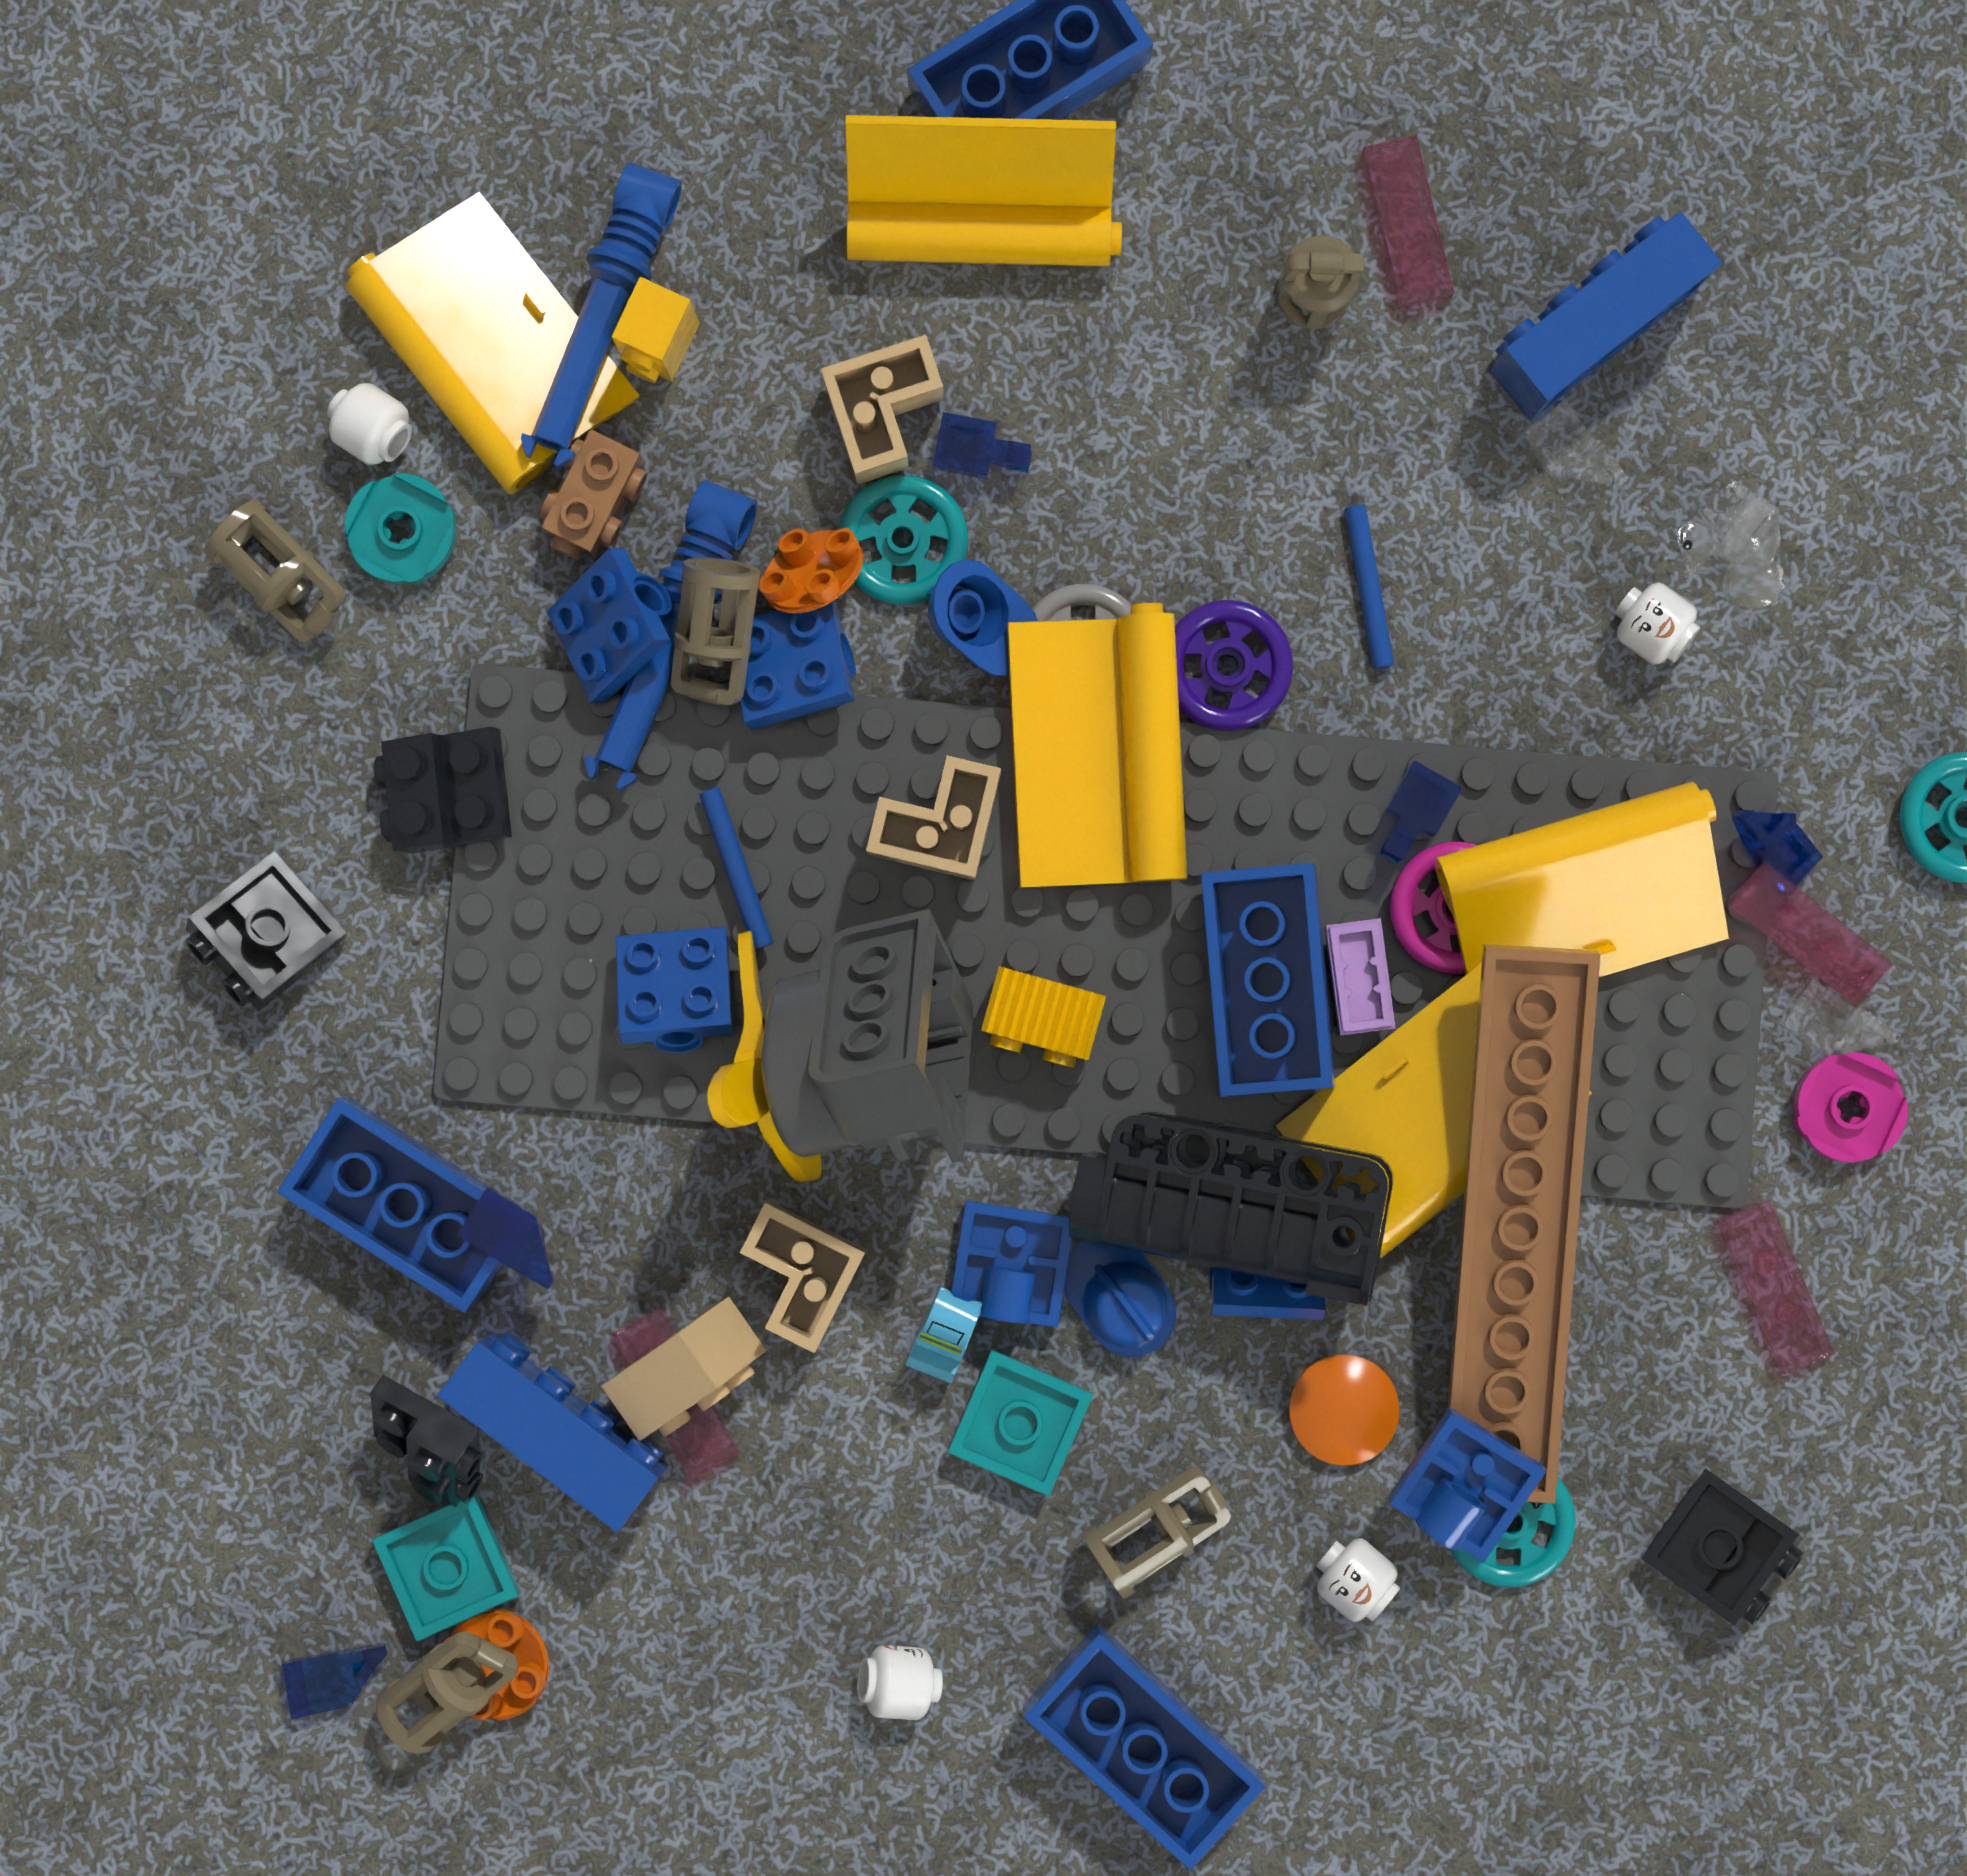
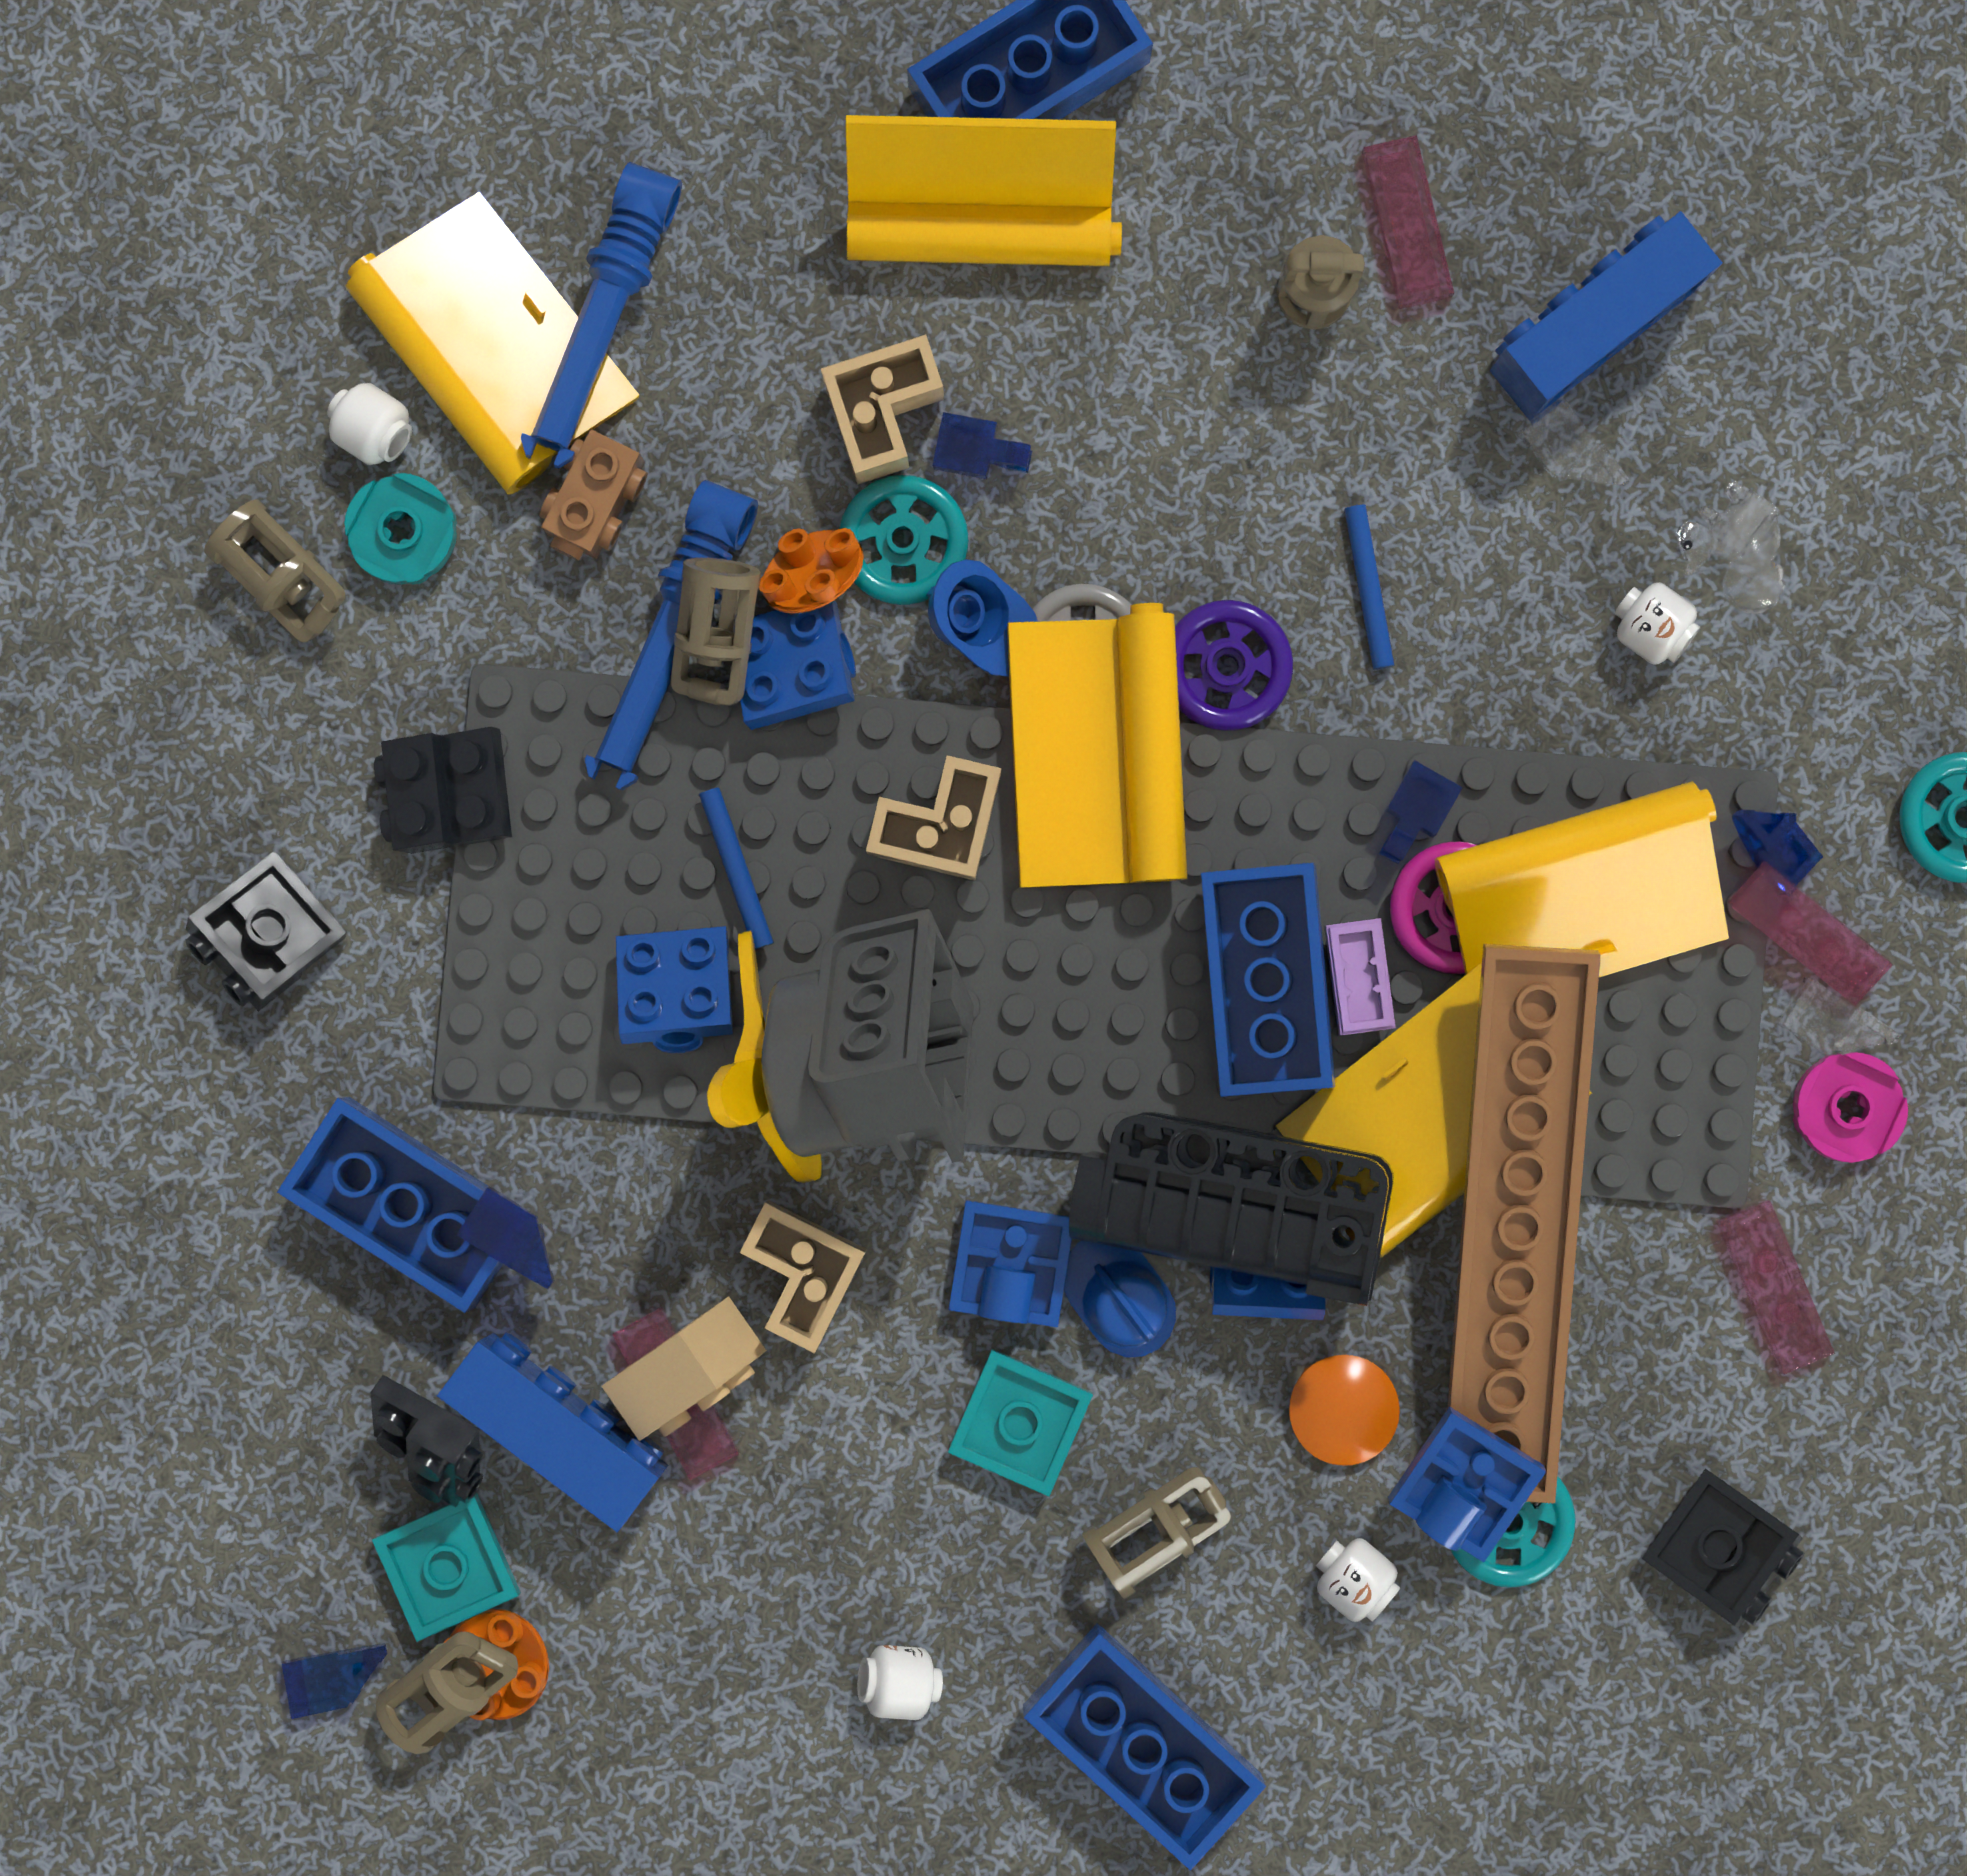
(611, 623): blue plate -> none
(655, 331): yellow brick -> none
(943, 1335): medium azure leg -> none
(1043, 1016): yellow brick -> none

